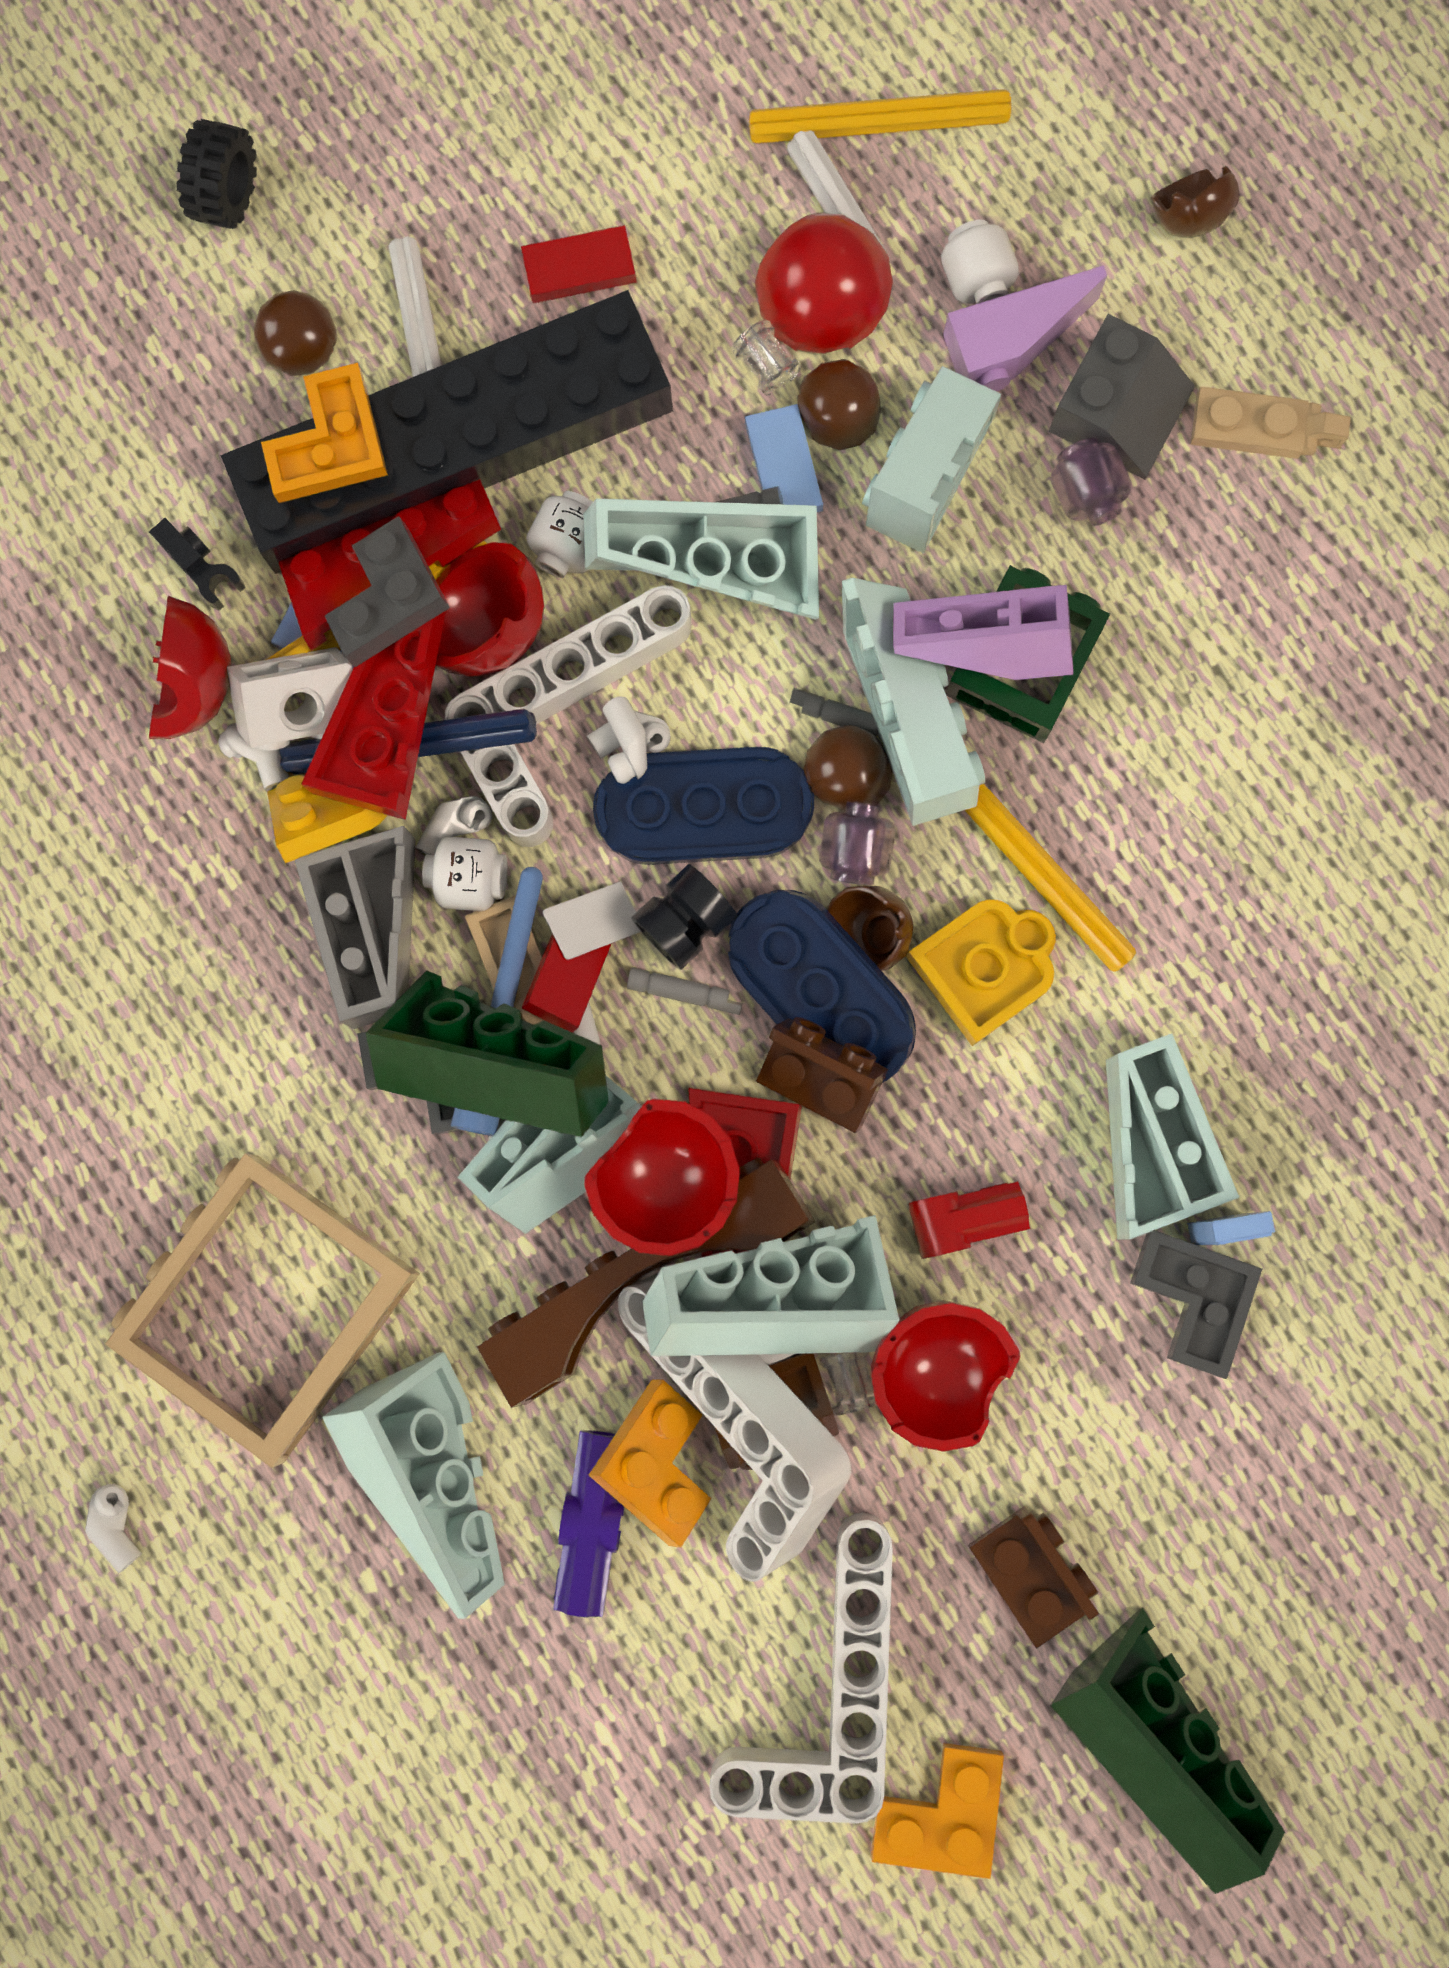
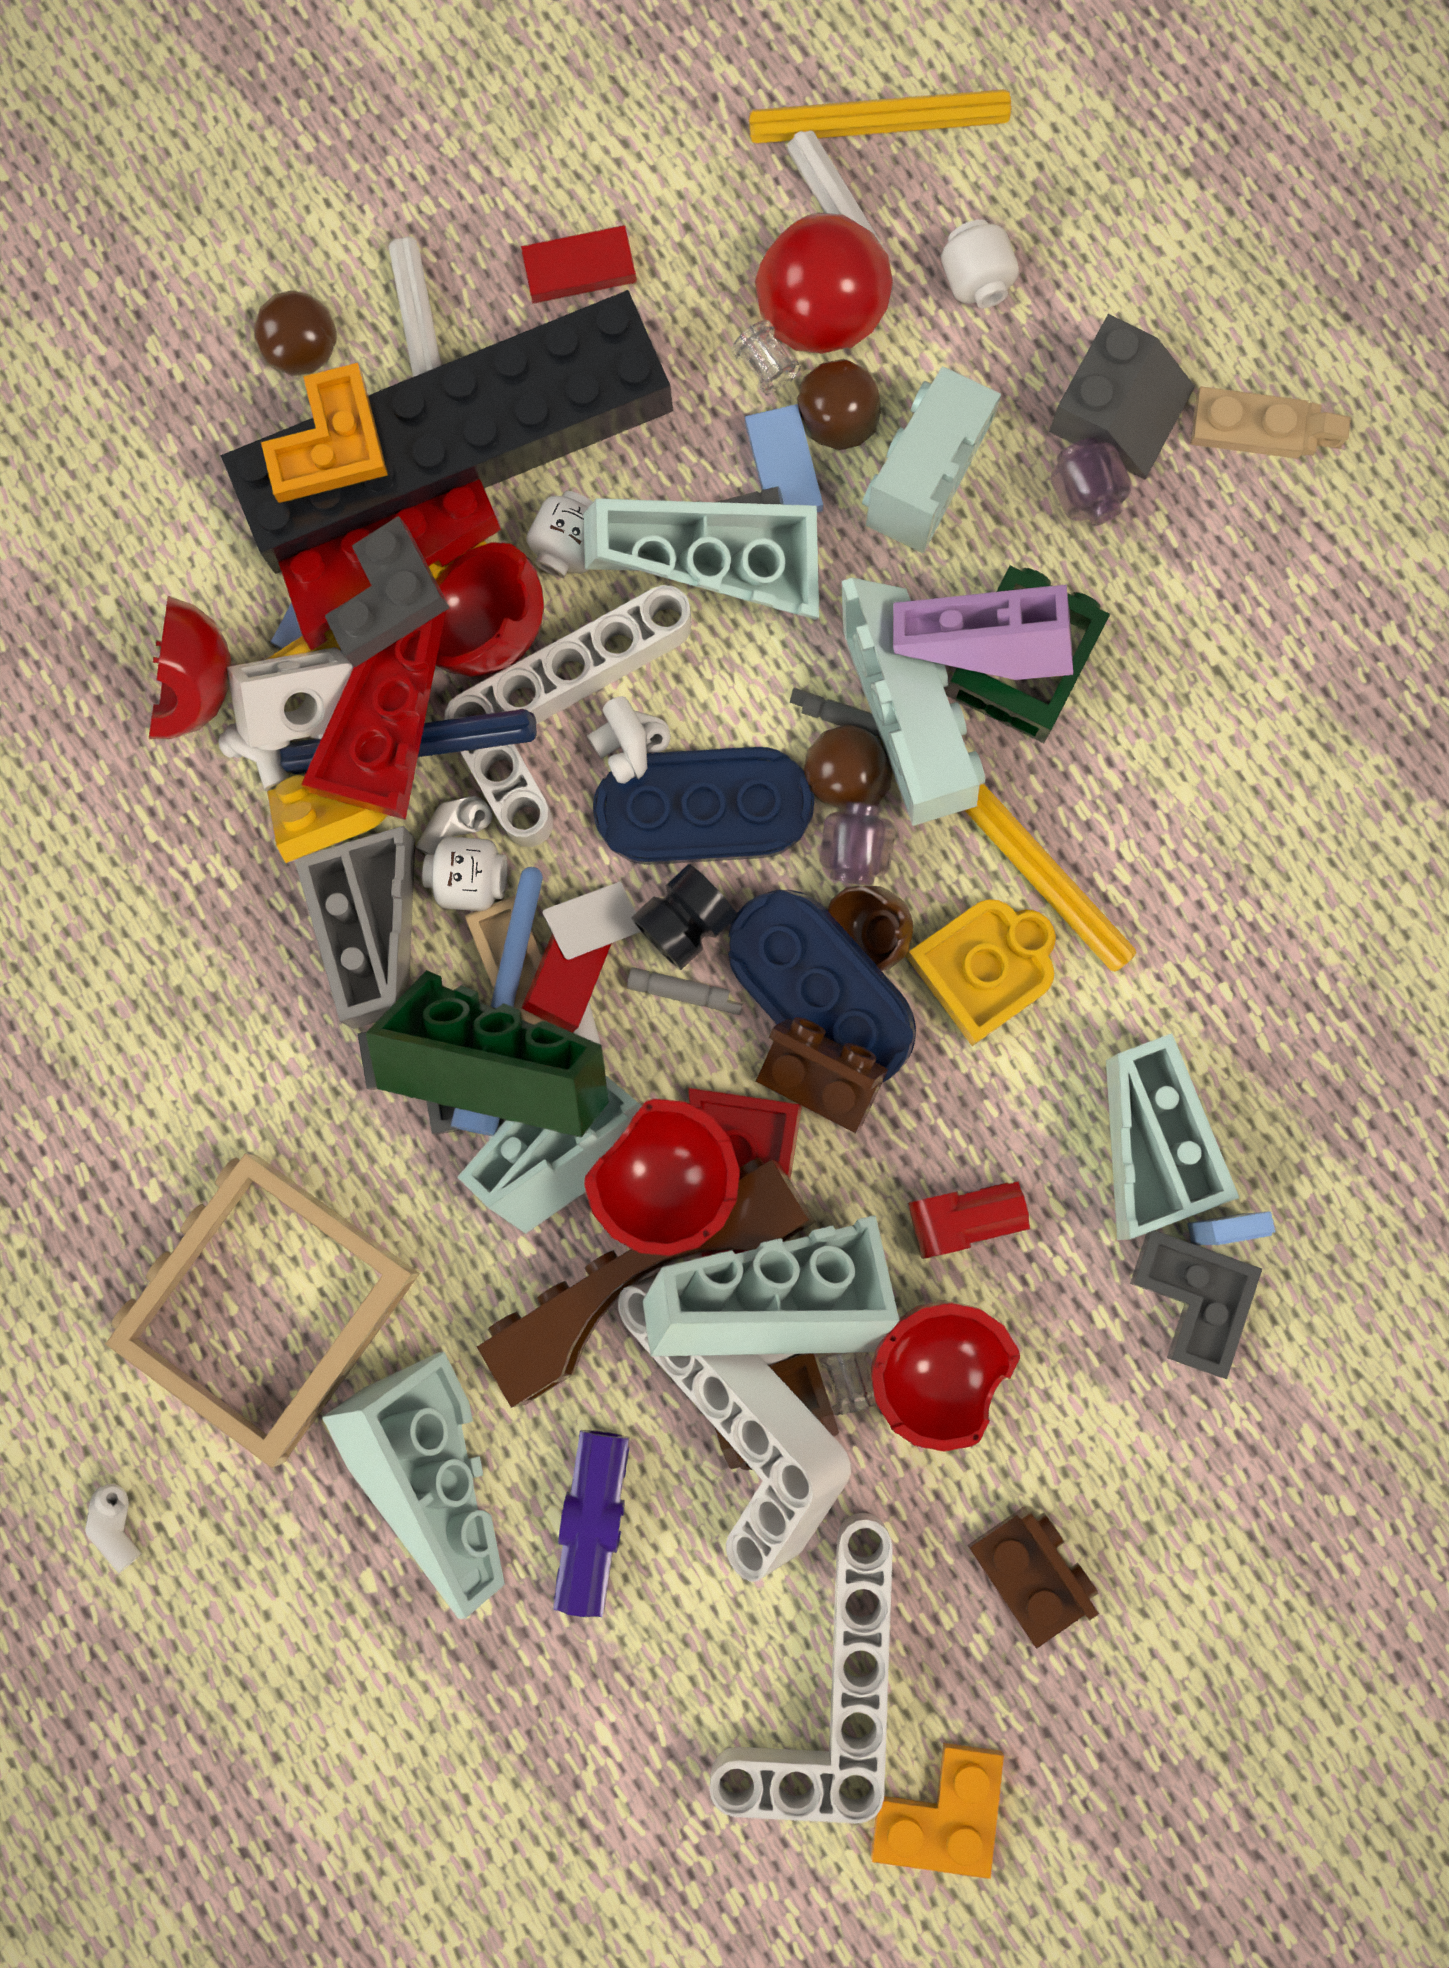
(188, 553): black plate -> none
(216, 173): black tyre -> none
(640, 1466): light orange plate -> none
(1007, 333): lavender slope -> none
(1169, 1756): dark green wedge -> none
(1196, 203): reddish brown hair -> none

